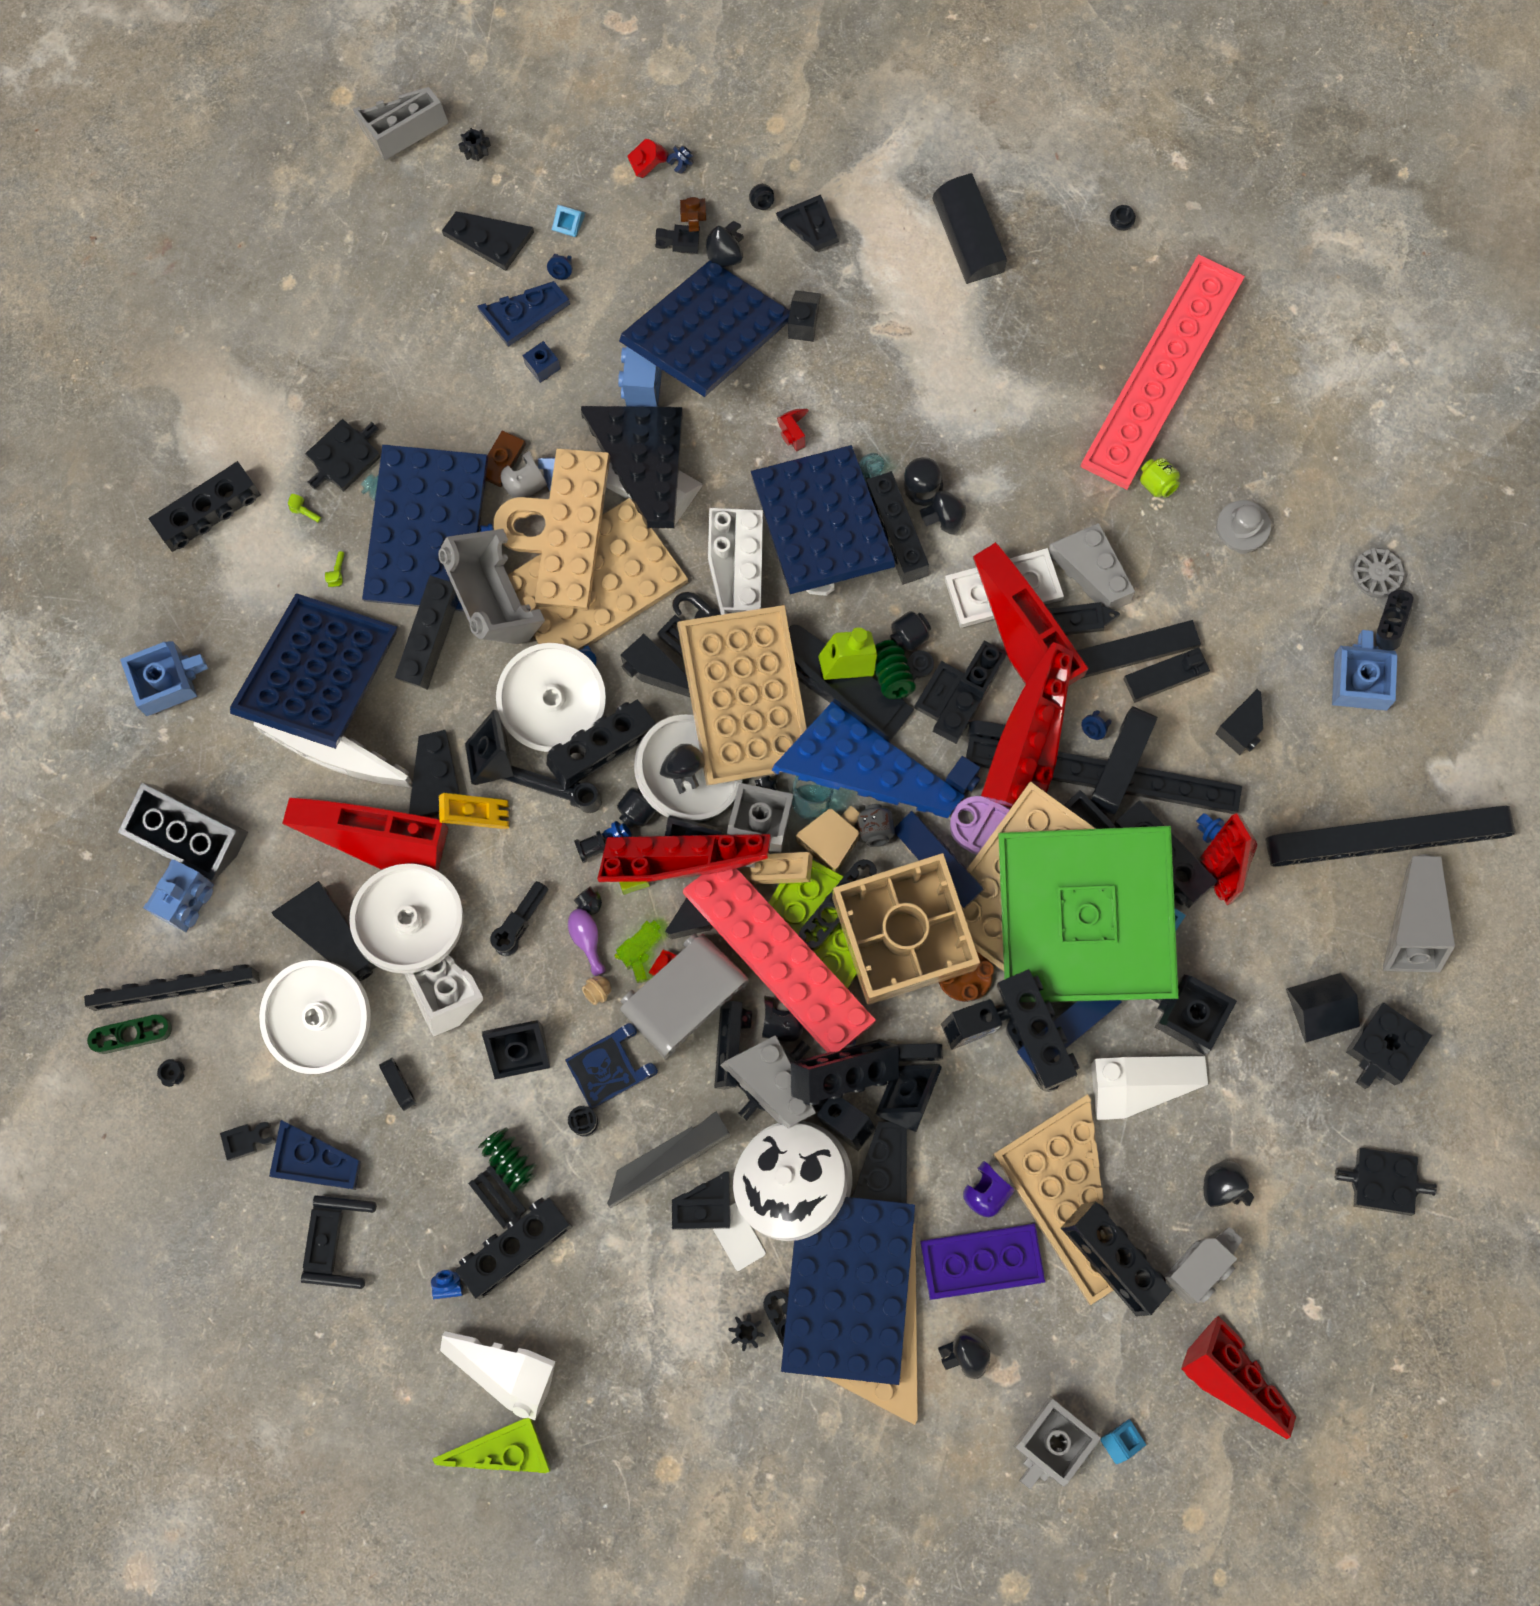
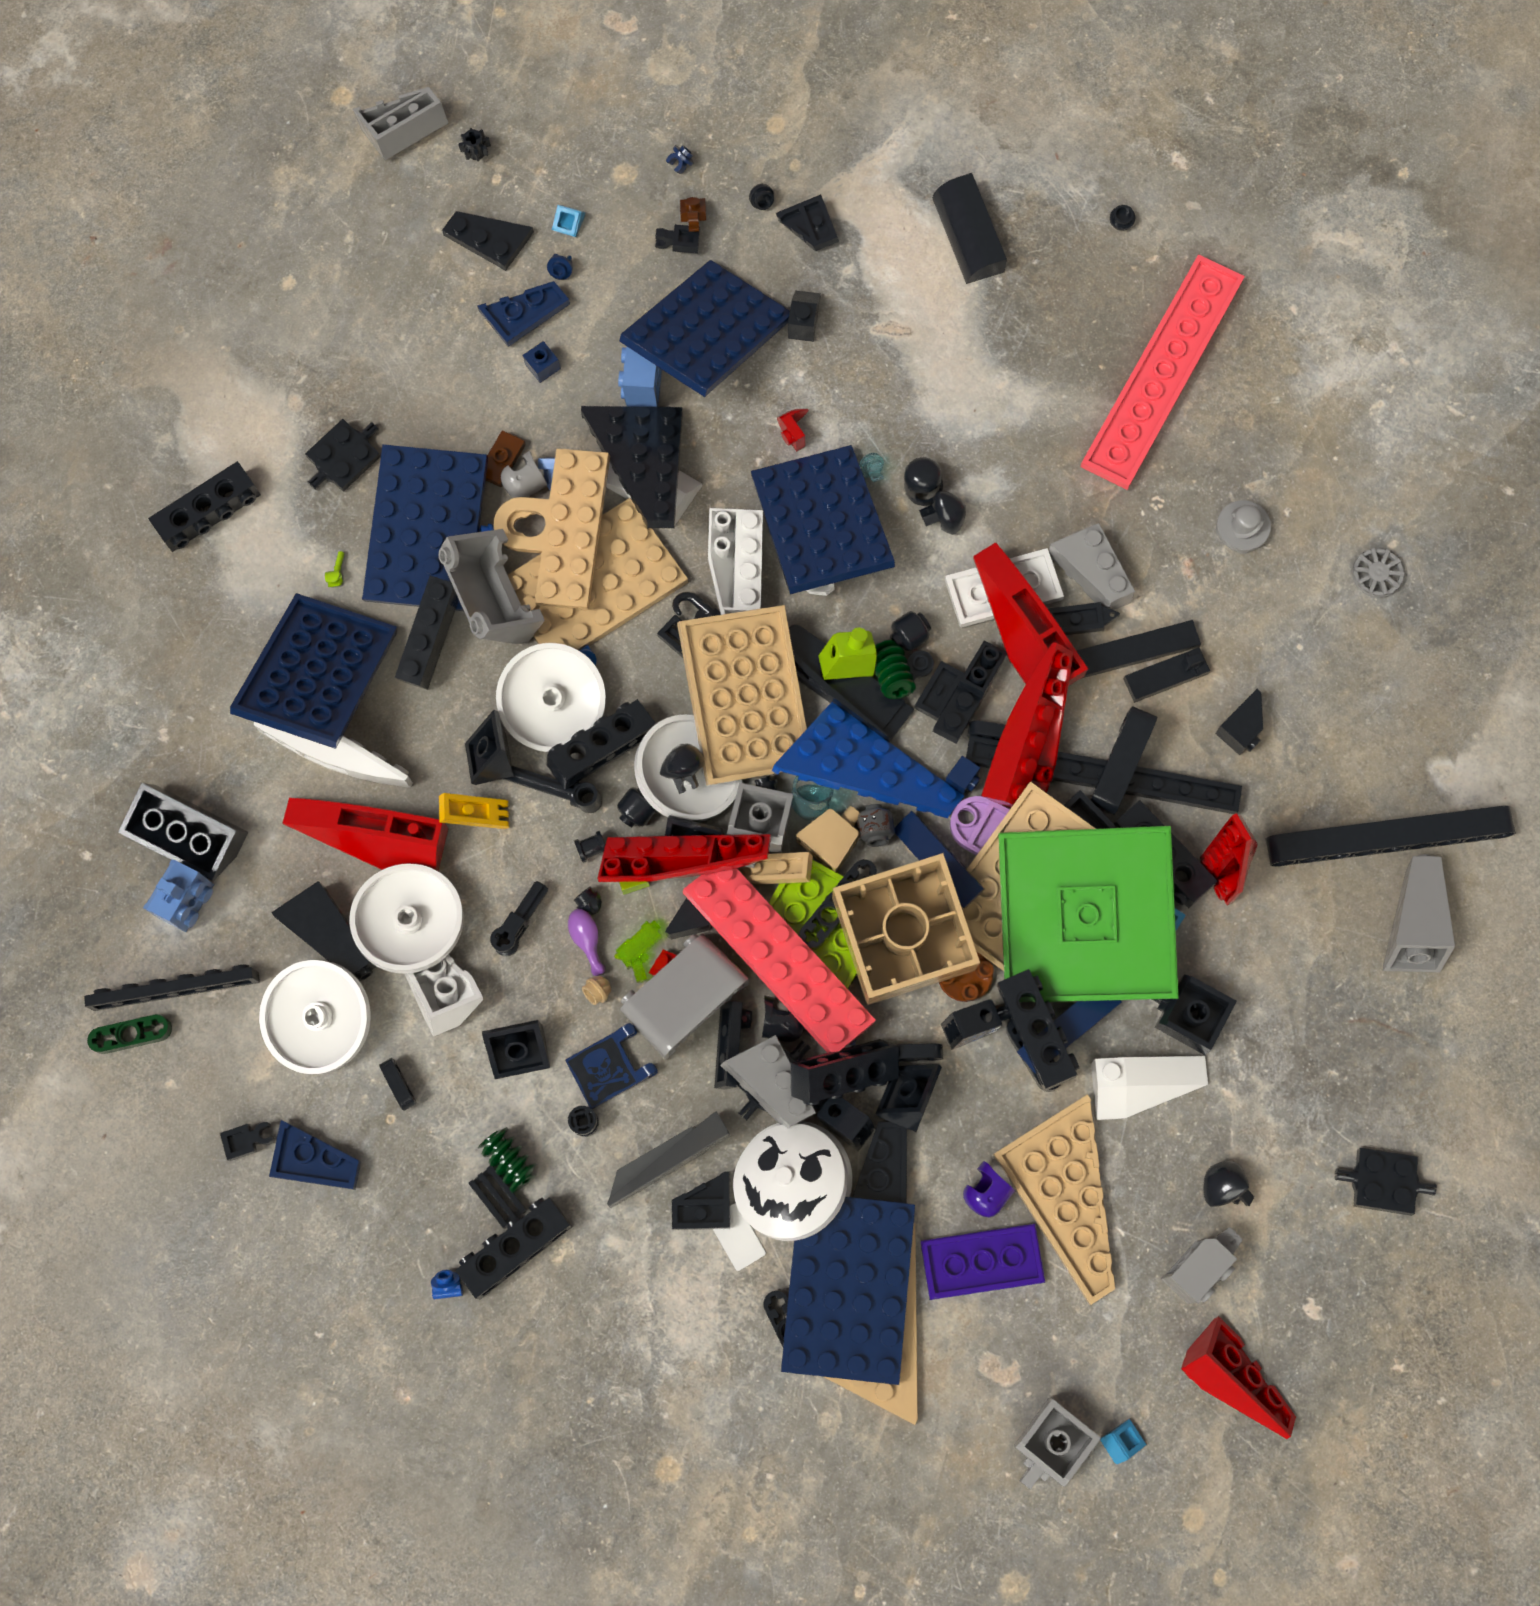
(164, 1069): black plate -> none
(175, 675): medium blue hinge -> none
(295, 505): lime hand -> none
(323, 1241): black plate -> none
(370, 485): clear light blue plate -> none
(432, 774): black wing -> none
(508, 1448): lime wing -> none
(513, 1378): white wedge -> none
(617, 830): blue plate -> none
(646, 157): red plate -> none
(653, 666): black slope -> none
(724, 245): black piece -> none
(738, 1331): black gear -> none
(898, 528): black brick -> none
(968, 1352): black piece -> none
(1082, 1231): black brick -> none
(1095, 726): dark blue plate -> none
(1160, 477): lime head -> none
(1209, 827): blue plate -> none
(1324, 1007): black slope -> none
(1371, 1051): black hinge -> none
(1375, 664): medium blue hinge -> none
(1396, 628): black beam -> none

